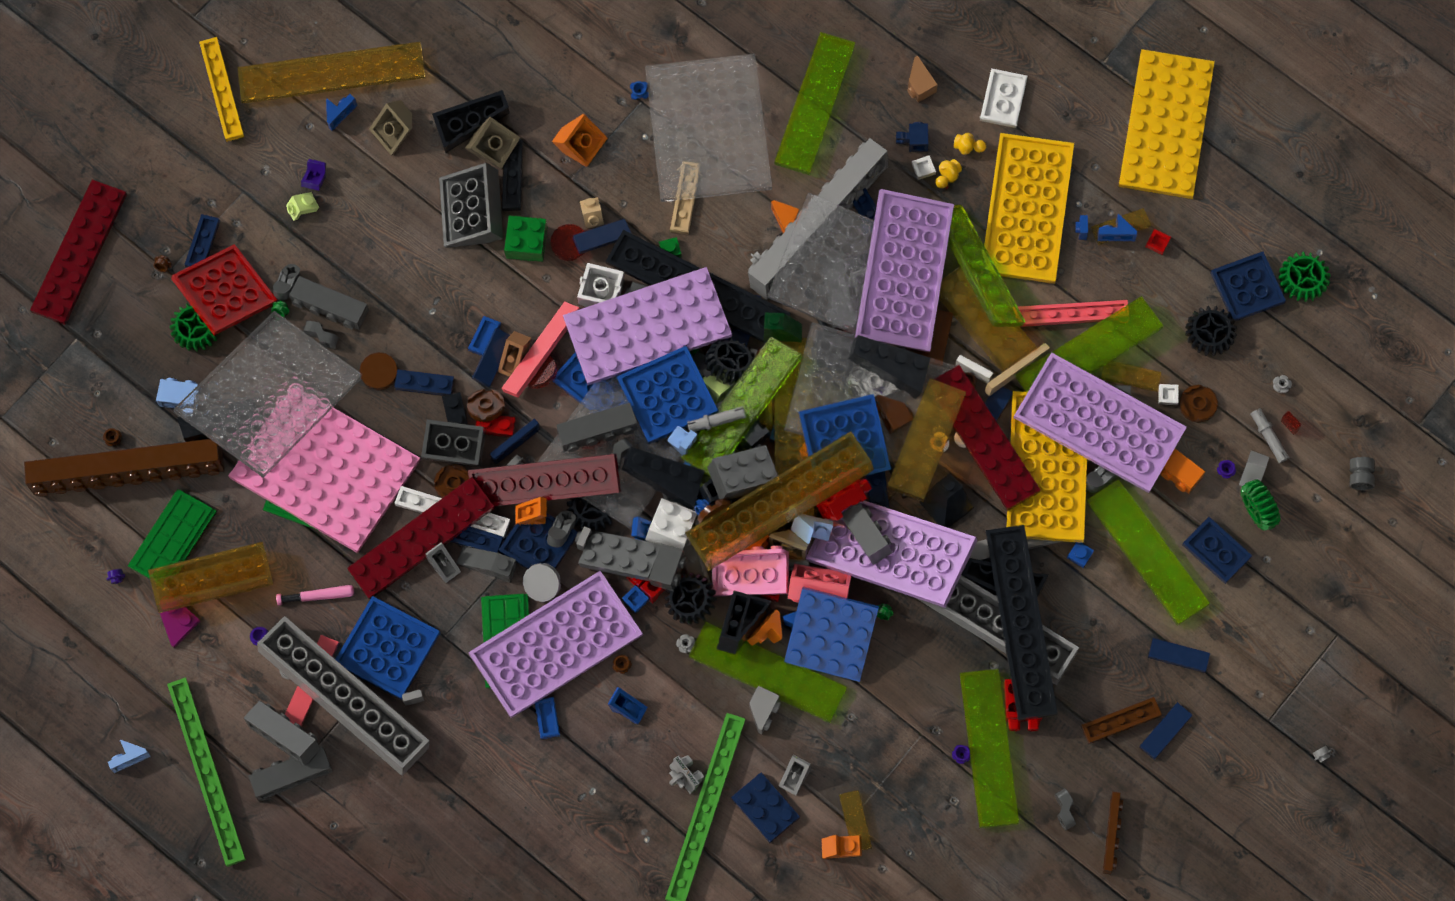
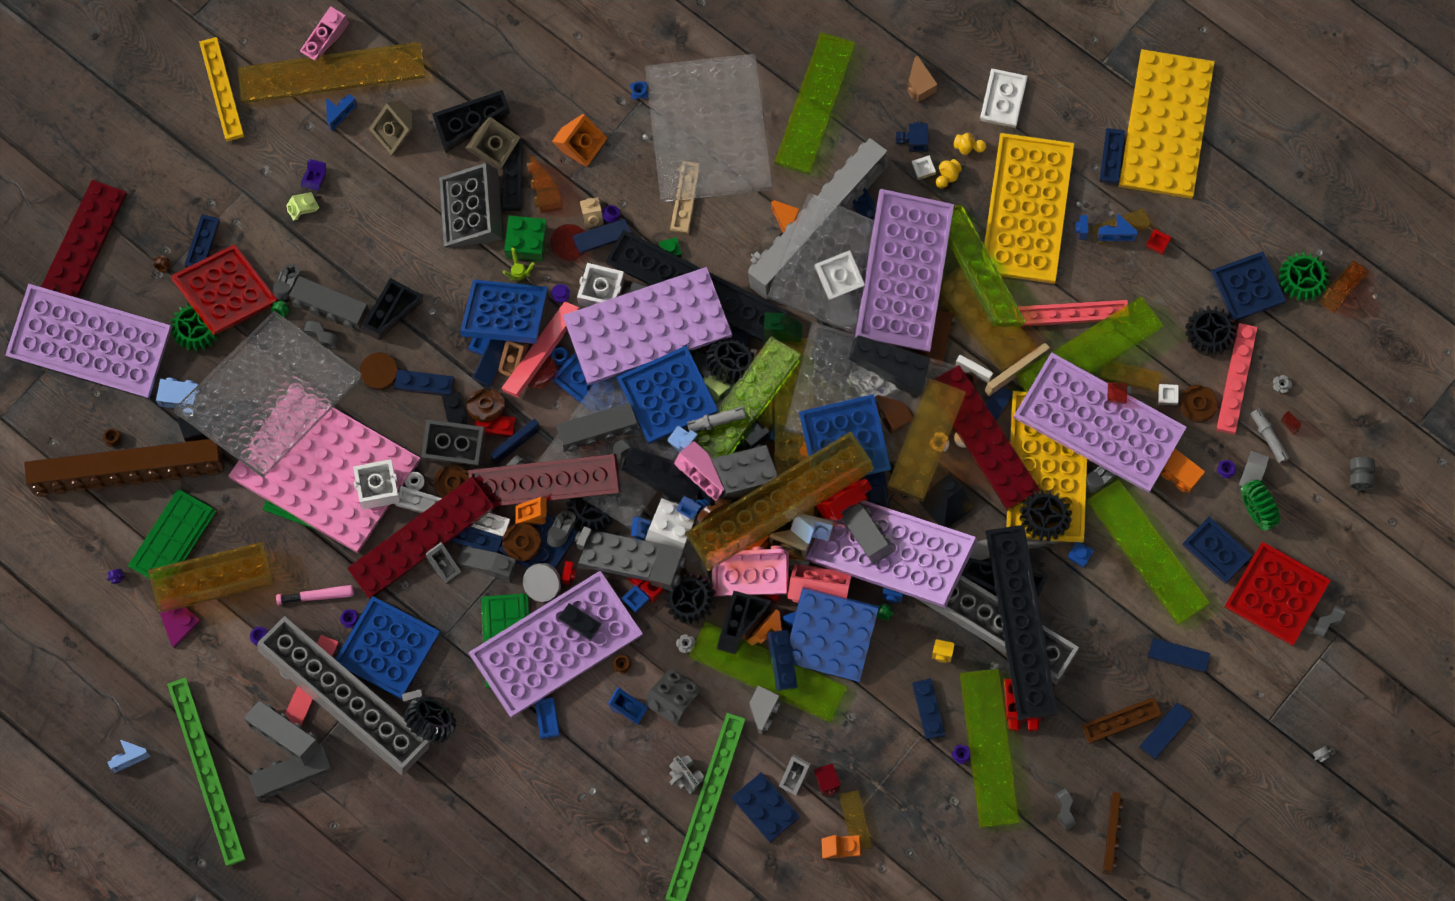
(88, 340): none -> lavender plate
(325, 33): none -> bright pink slope
(345, 615): none -> dark purple plate
(376, 484): none -> white brick
(390, 308): none -> black wedge
(417, 486): none -> white plate
(430, 719): none -> black gear
(504, 311): none -> blue plate
(518, 270): none -> lime plant
(521, 542): none -> reddish brown tile
(547, 190): none -> clear orange slope
(560, 293): none -> dark purple plate
(560, 351): none -> blue plate
(569, 573): none -> red plate
(579, 622): none -> black plate
(611, 213): none -> dark purple plate
(672, 696): none -> dark grey bracket
(688, 507): none -> blue plate
(698, 466): none -> bright pink slope
(782, 660): none -> dark blue plate
(827, 780): none -> dark red brick
(839, 275): none -> white plate
(892, 596): none -> blue plate
(928, 709): none -> dark blue plate
(943, 651): none -> yellow bracket
(1053, 516): none -> black gear
(1112, 156): none -> dark blue plate
(1117, 393): none -> clear red tile
(1236, 379): none -> coral plate
(1277, 593): none -> red plate
(1329, 621): none -> dark grey piece
(1343, 286): none -> clear orange slope

